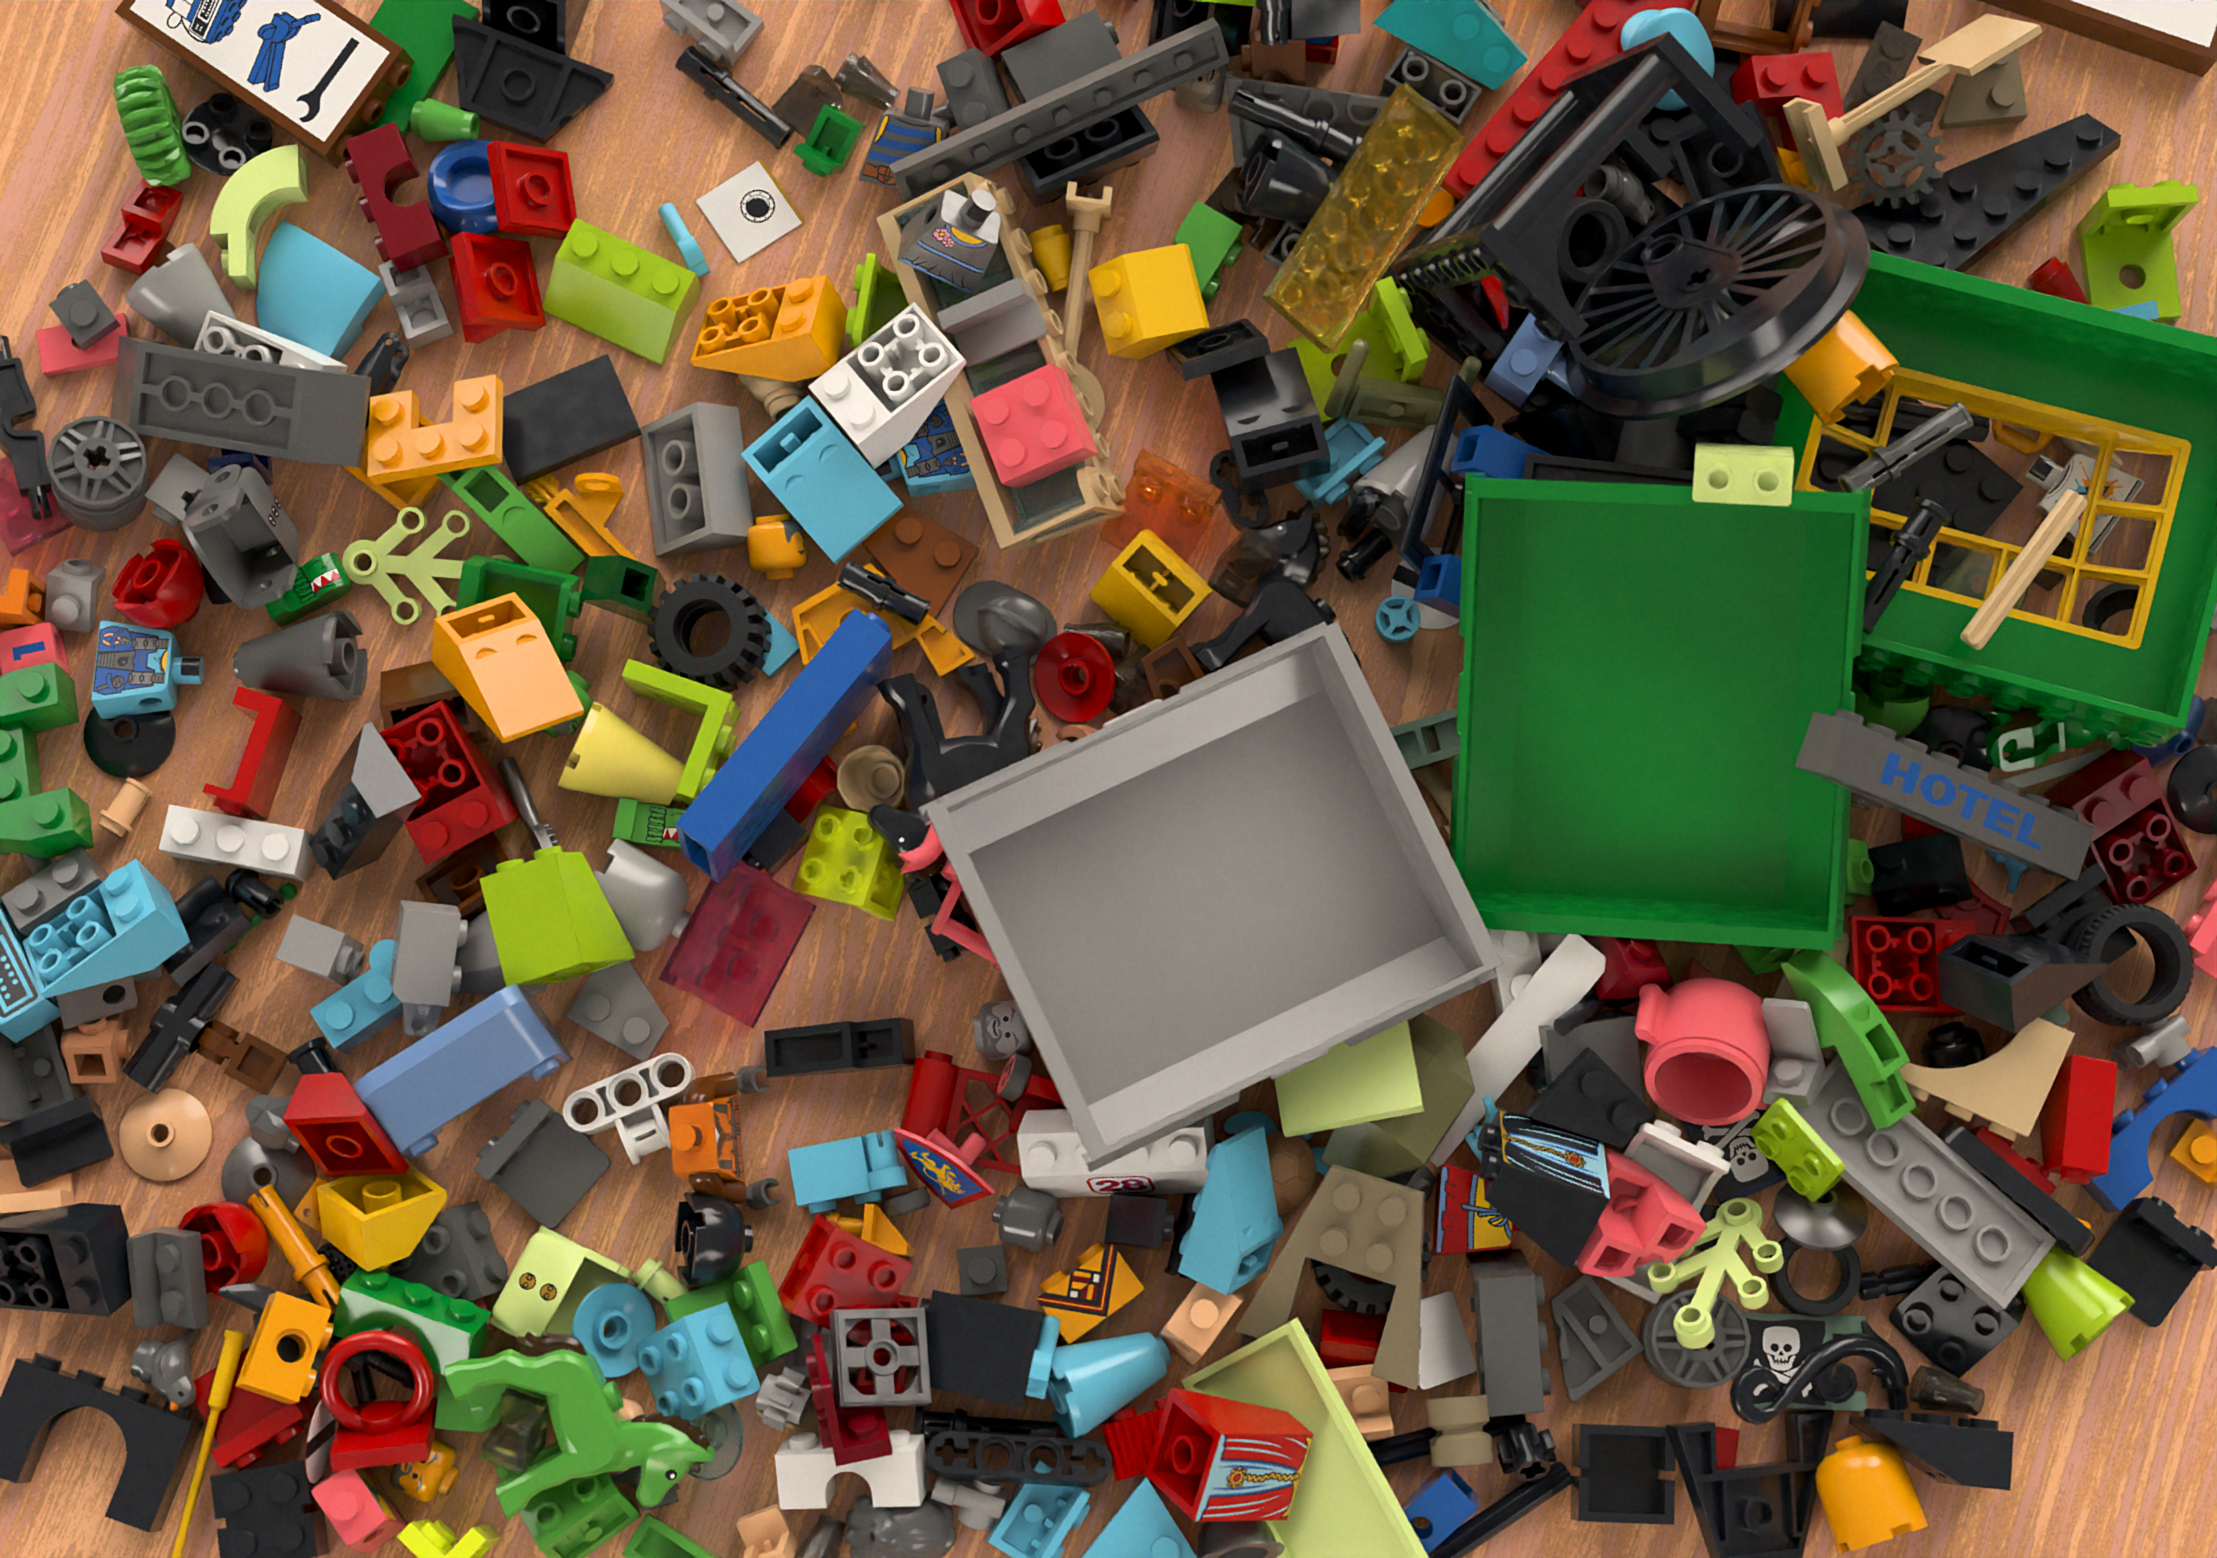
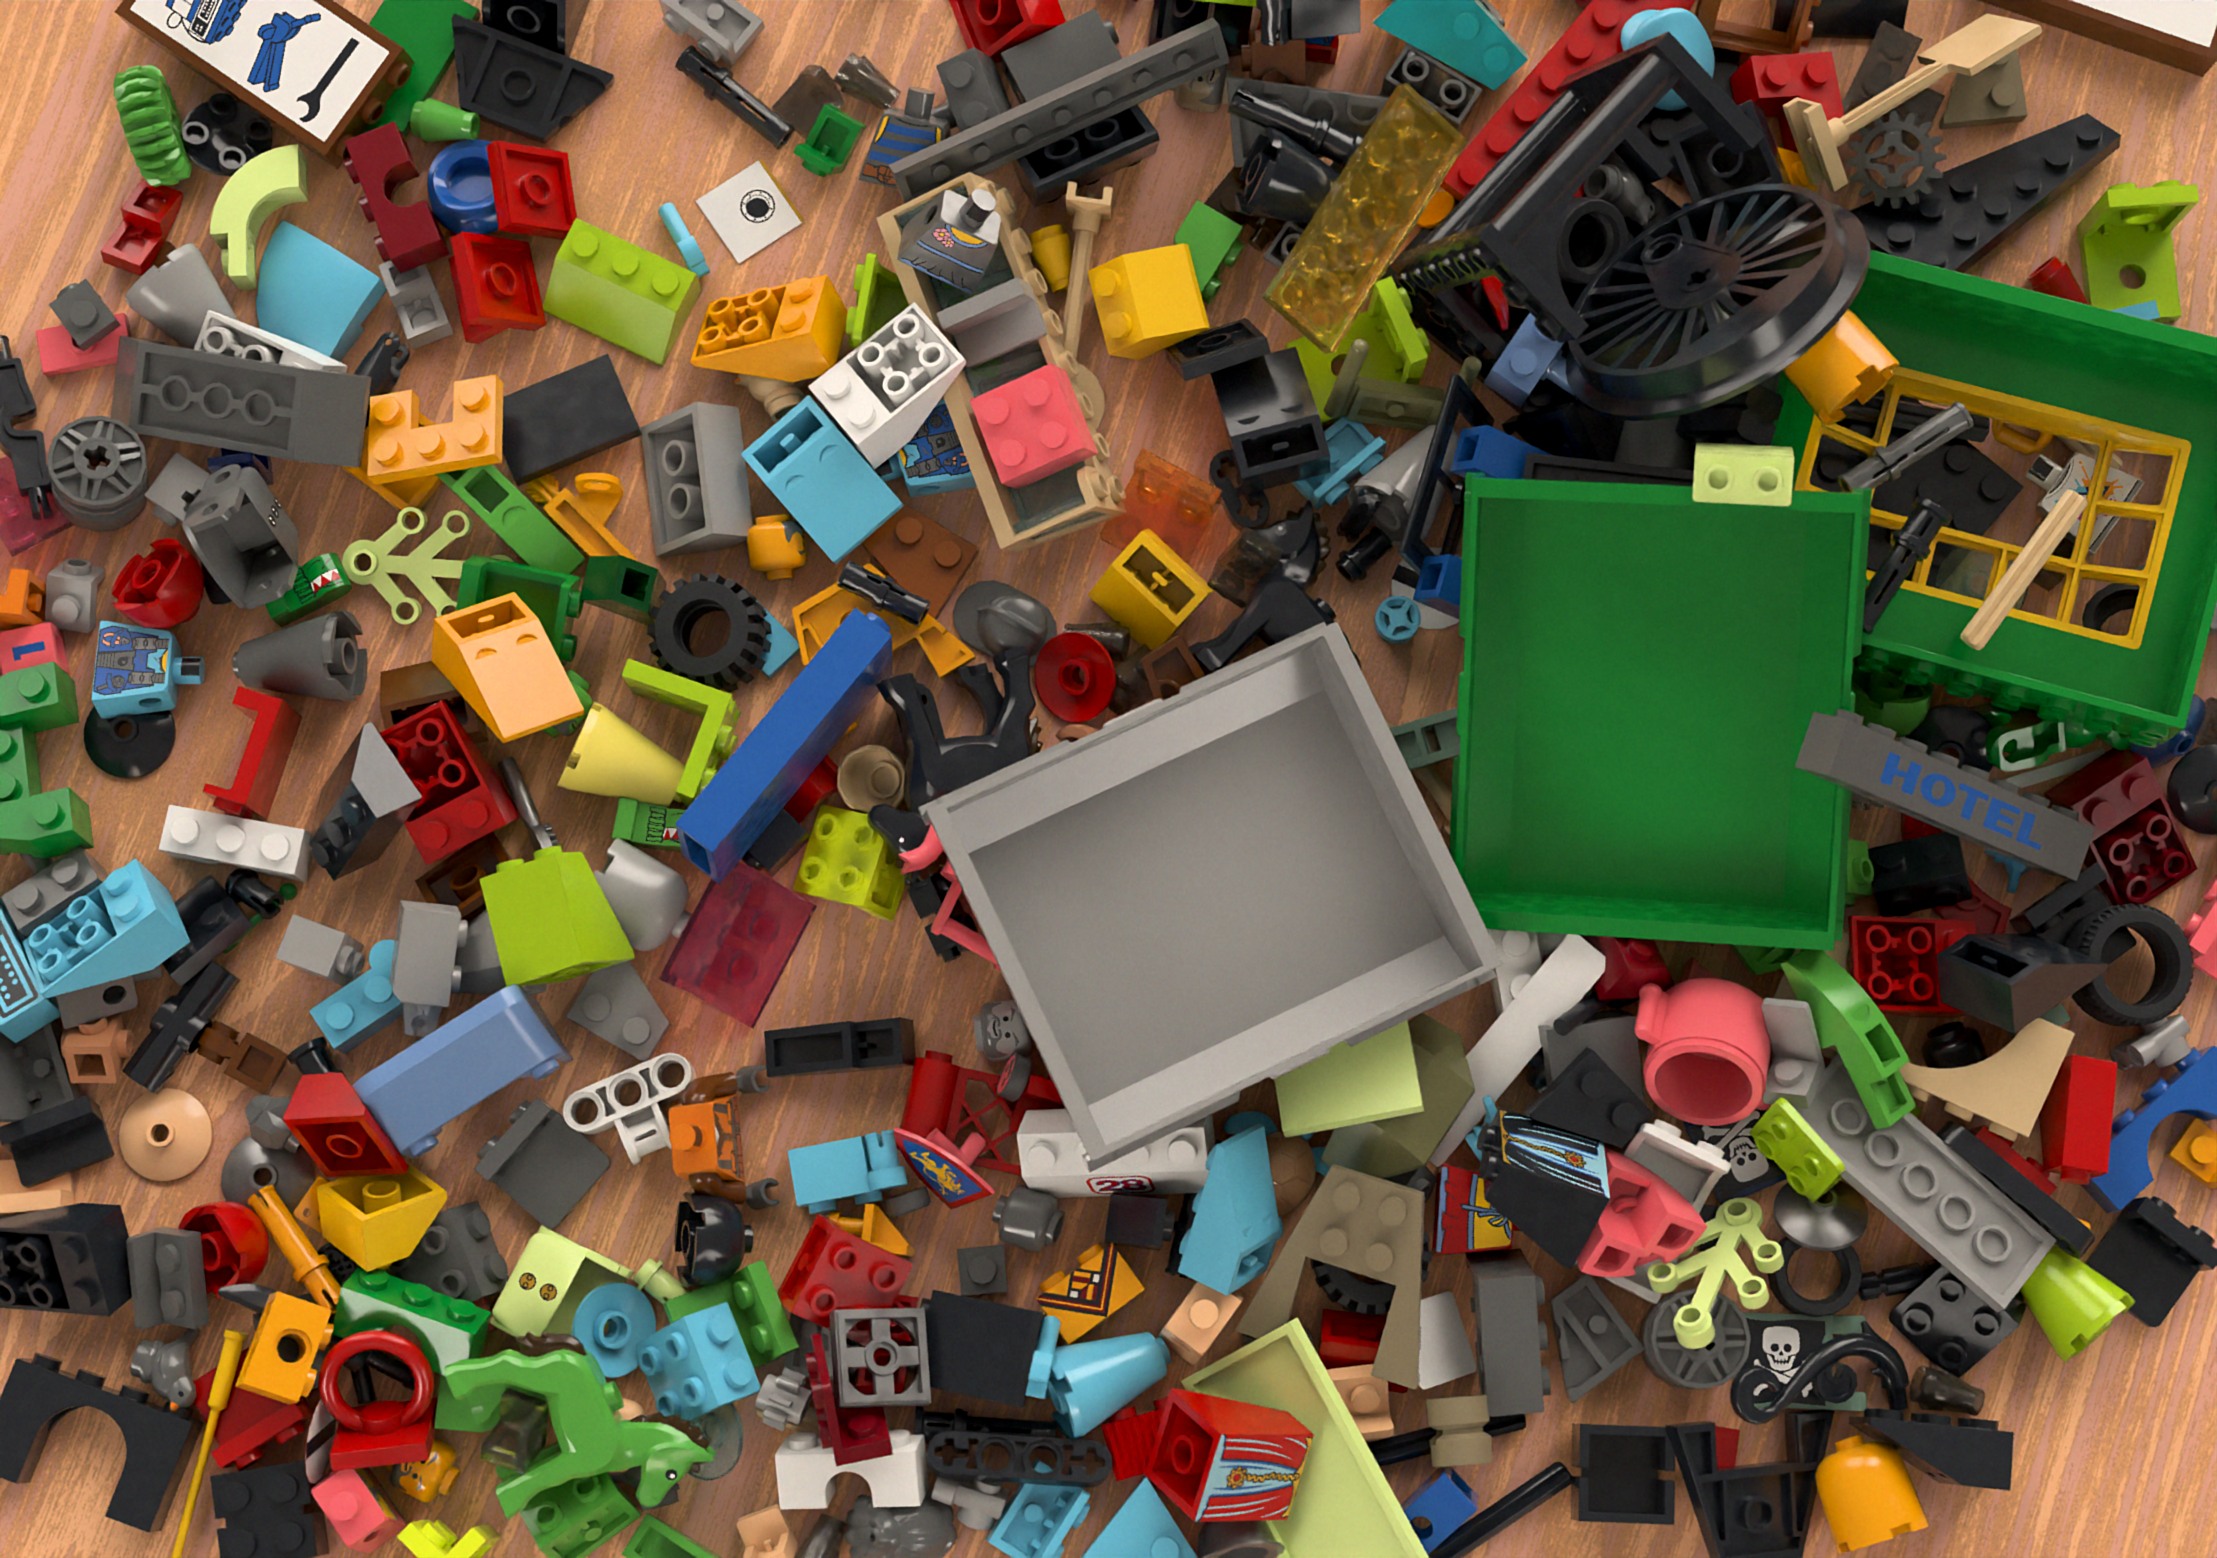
(125, 808): light nougat pin -> none
(1526, 1451): black gear -> none

